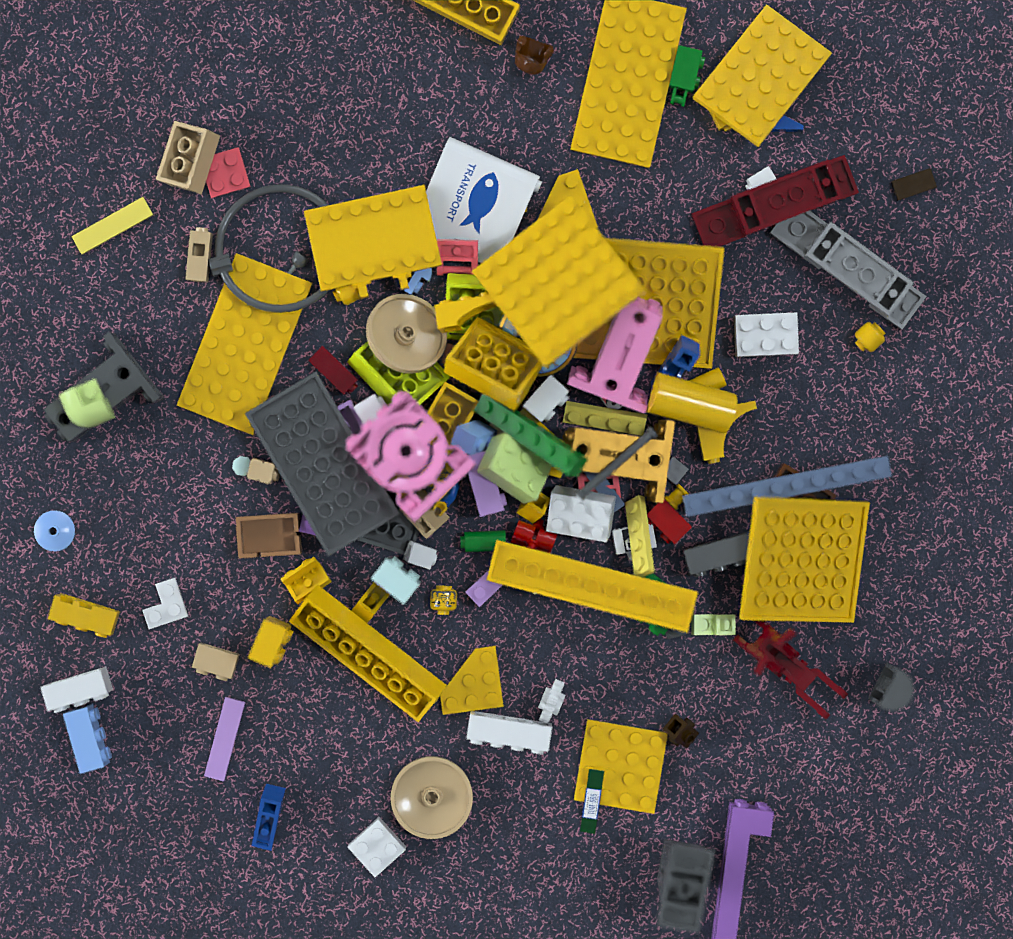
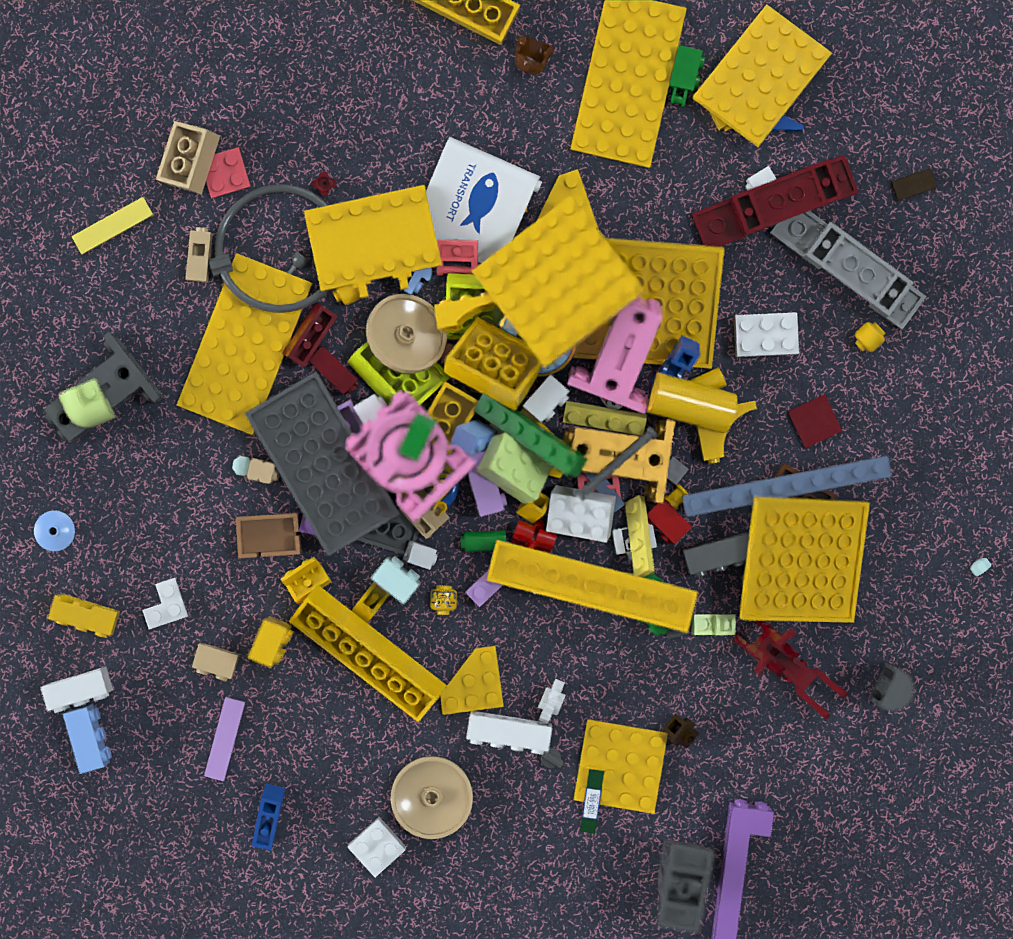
(309, 334): none -> dark red brick
(330, 183): none -> dark red plate
(417, 437): none -> green slope
(551, 758): none -> dark grey plate
(814, 421): none -> dark red tile
(980, 566): none -> light aqua tile

